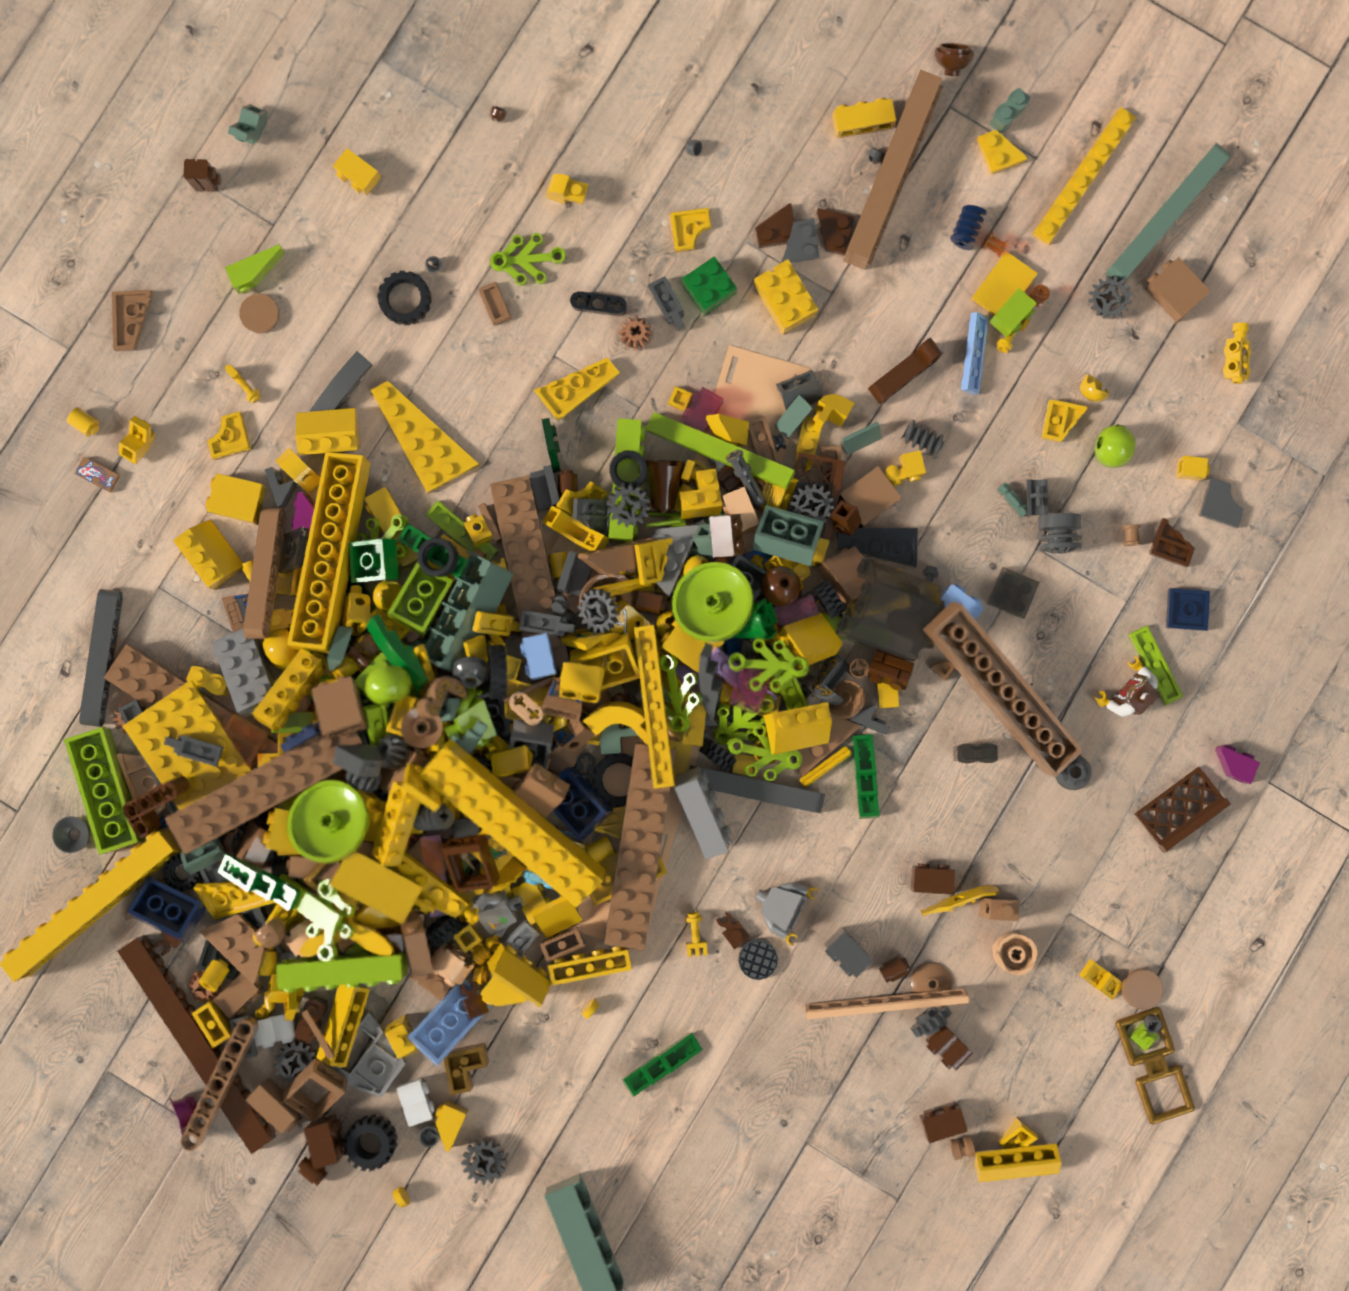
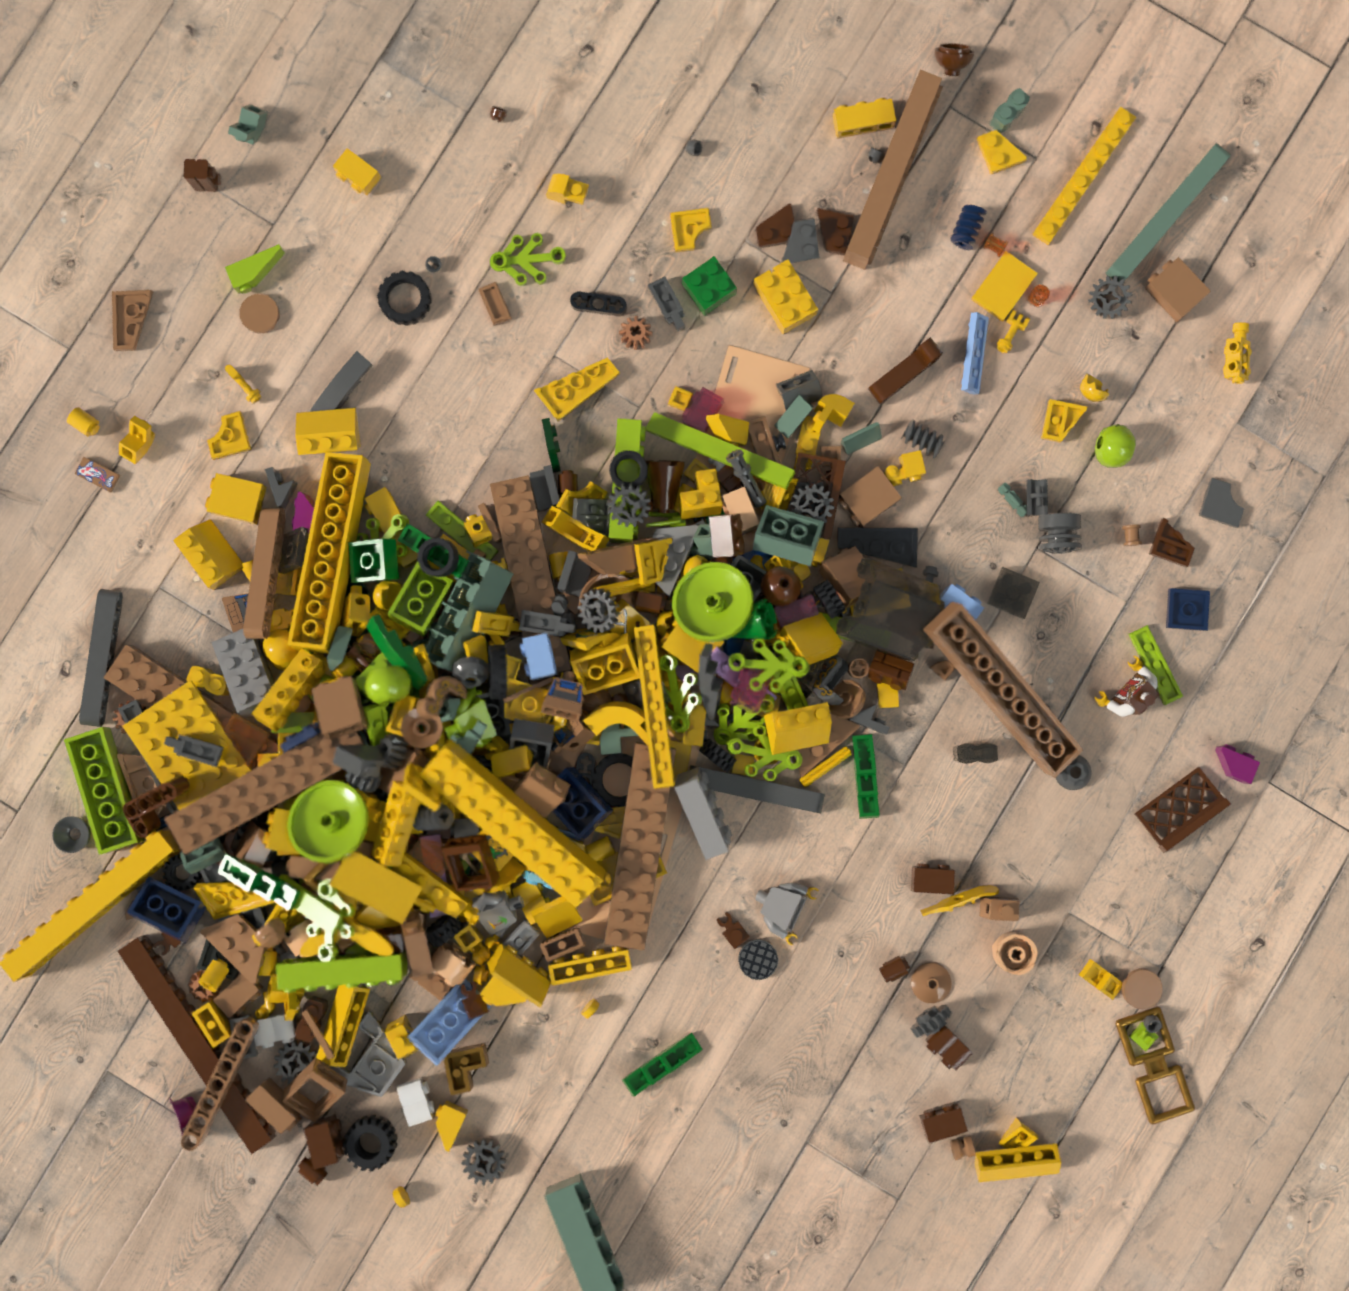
(298, 470): yellow brick -> none
(427, 1137): dark grey wheel -> none
(428, 448): yellow wing -> none
(522, 712): light nougat beam -> none
(581, 682): yellow piece -> none
(689, 471): yellow plate -> none
(694, 918): yellow hinge -> none
(845, 518): reddish brown brick -> none
(848, 952): dark grey brick -> none
(886, 1003): light nougat tile -> none
(1011, 314): lime brick -> none
(1193, 468): yellow brick -> none

